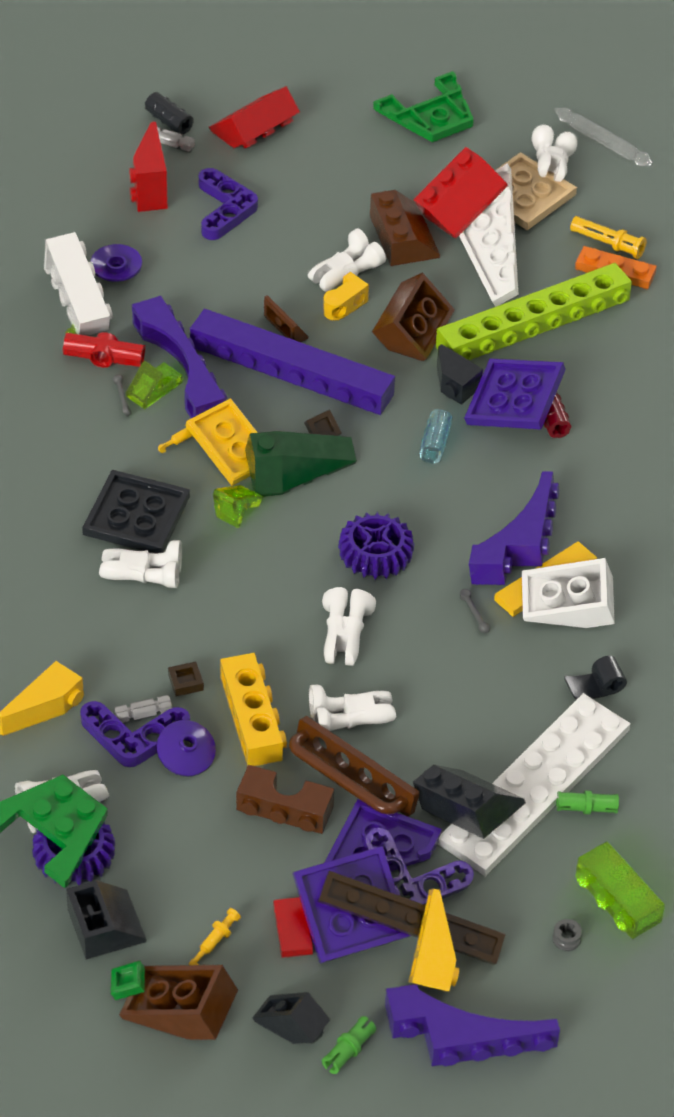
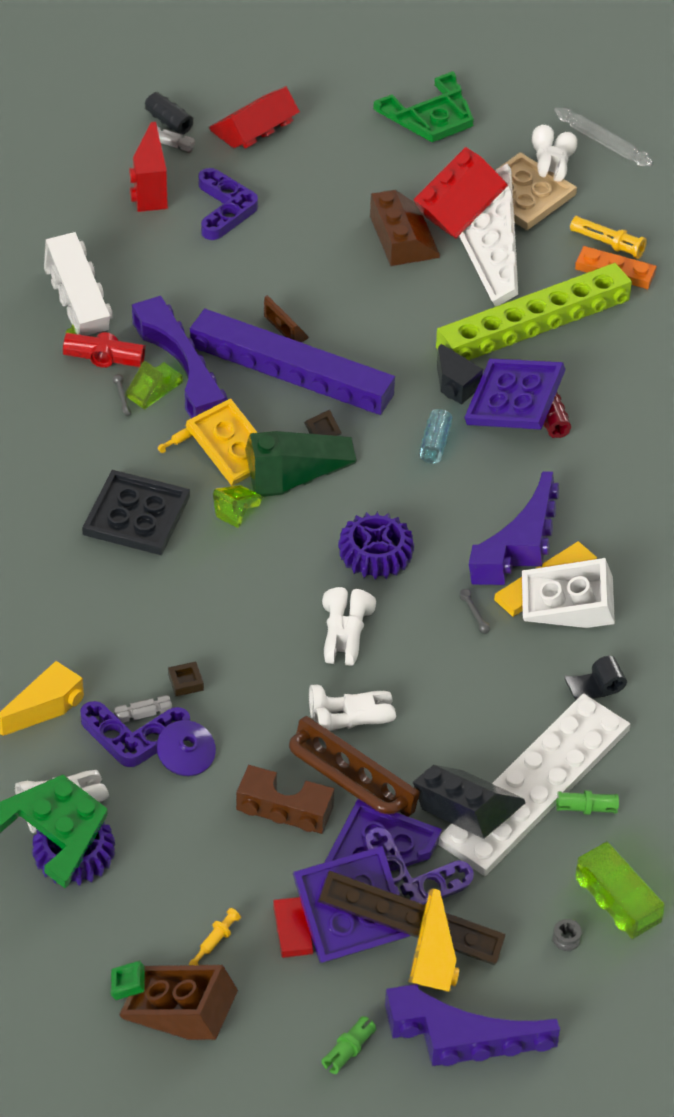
(103, 918): black slope -> none
(116, 262): dark purple dish -> none
(135, 565): white piece -> none
(252, 709): yellow brick -> none
(293, 1017): black slope -> none
(331, 271): white piece -> none
(346, 298): yellow leg -> none
(413, 318): reddish brown slope -> none

